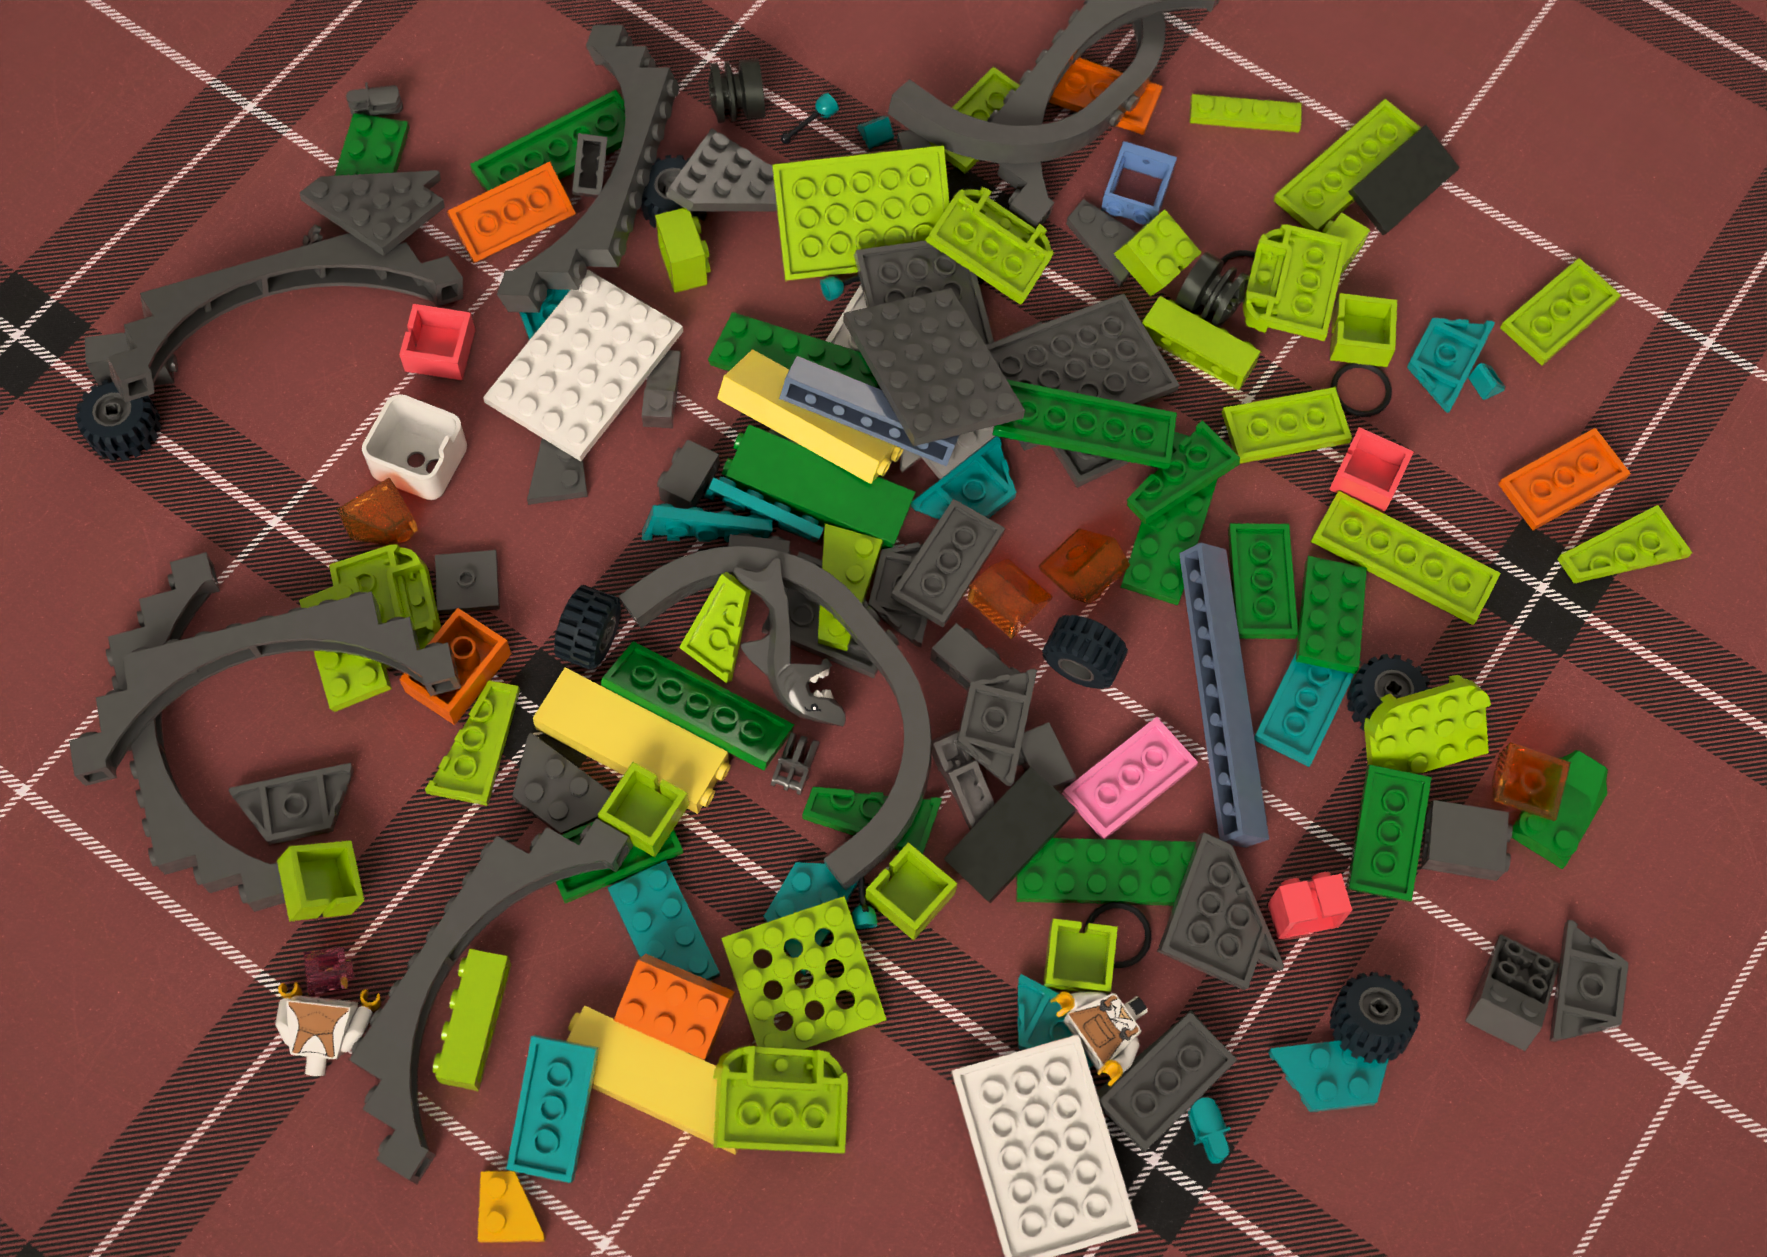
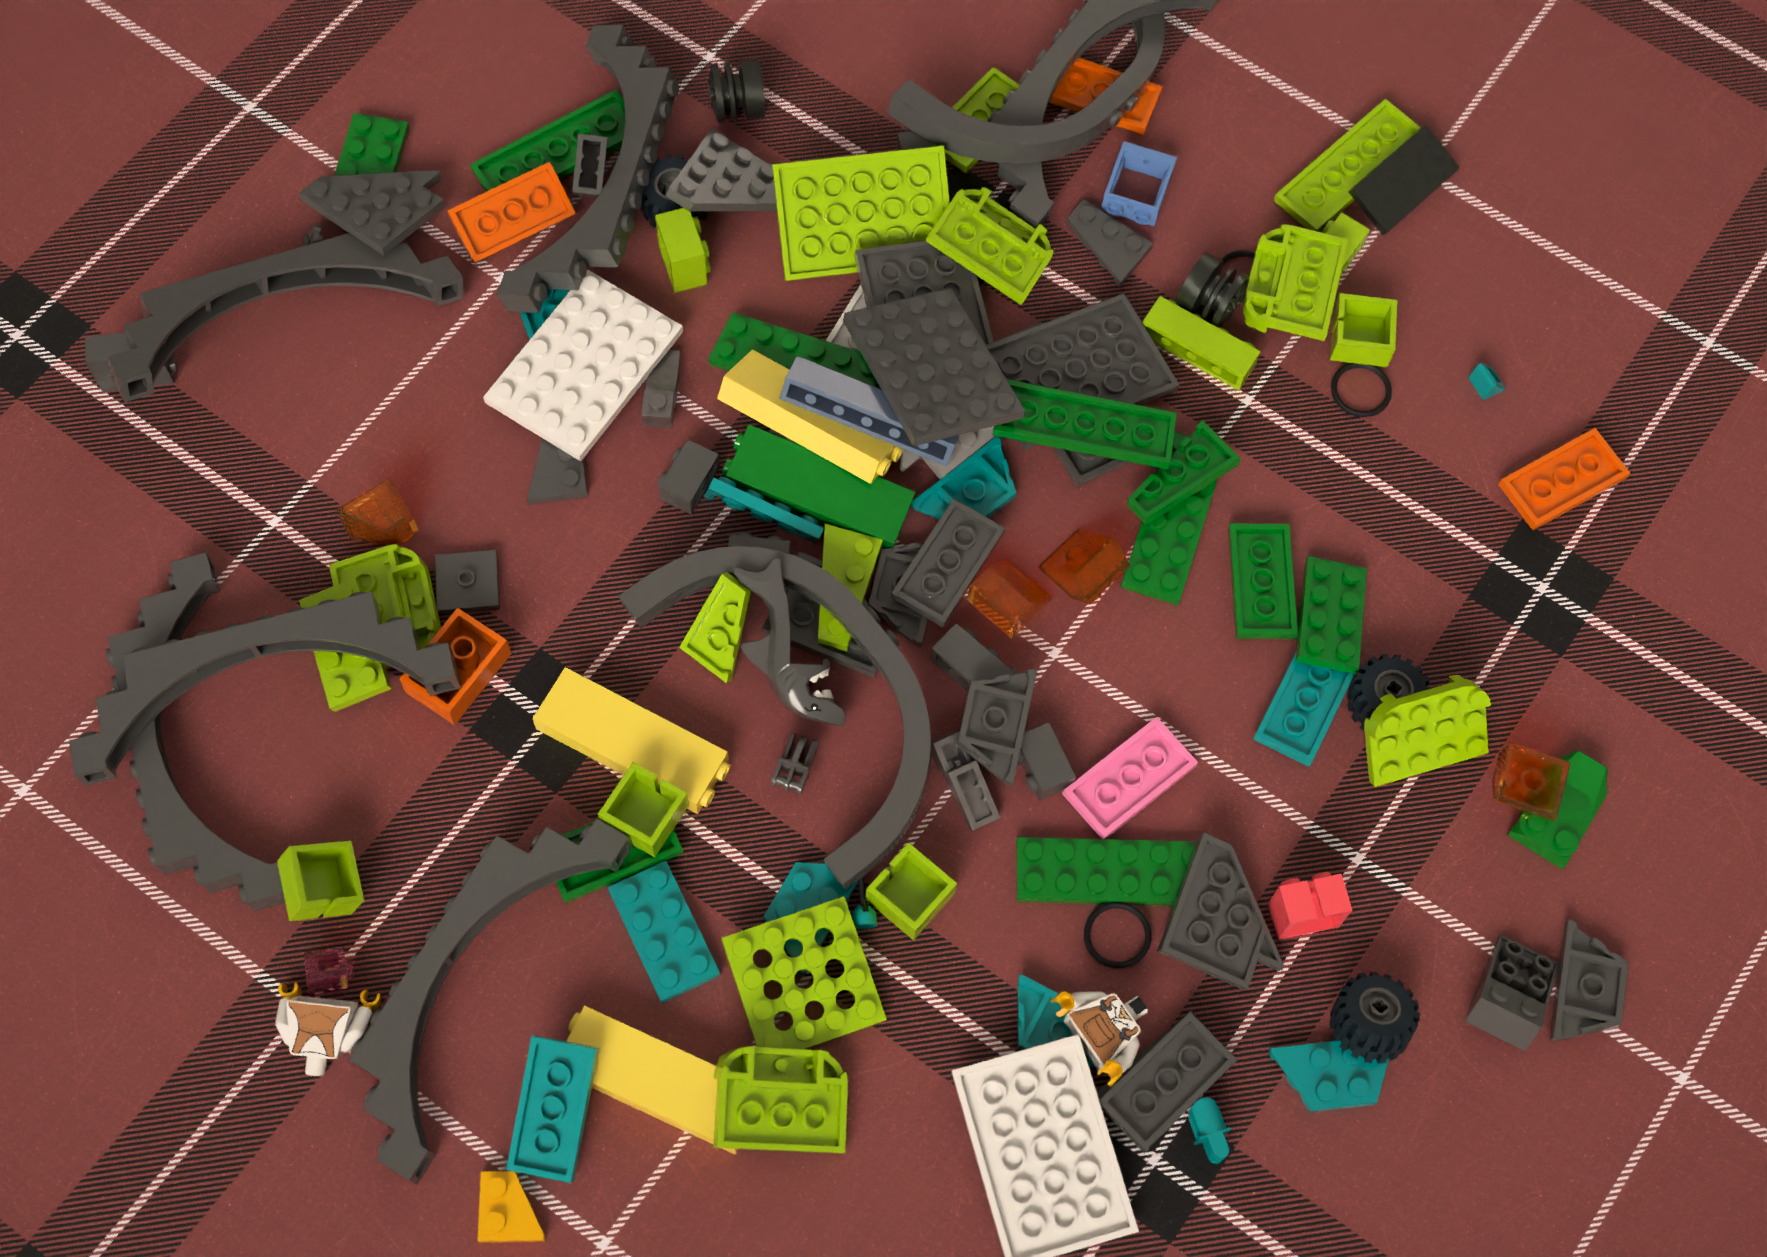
(117, 426): black wheel -> none
(295, 803): dark grey wing -> none
(375, 100): dark grey arm -> none
(409, 429): white piece -> none
(441, 341): coral piece -> none
(472, 1020): lime brick -> none
(476, 754): lime wing -> none
(556, 788): dark grey wing -> none
(587, 627): black wheel -> none
(674, 1006): orange brick -> none
(698, 705): green plate -> none
(705, 526): teal wing -> none
(824, 107): hinge -> none
(833, 287): teal hinge -> none
(853, 811): green wing -> none
(876, 131): teal slope -> none
(1010, 834): pearl dark grey tile -> none
(1080, 959): lime piece -> none
(1085, 651): black wheel -> none
(1157, 253): lime piece -> none
(1223, 696): sand blue brick -> none
(1245, 113): lime plate -> none
(1286, 425): lime plate -> none
(1372, 469): coral piece -> none
(1389, 833): green plate -> none
(1406, 557): lime plate -> none
(1447, 357): teal wing -> none
(1466, 840): dark grey brick -> none
(1560, 311): lime plate -> none
(1629, 546): lime wing -> none

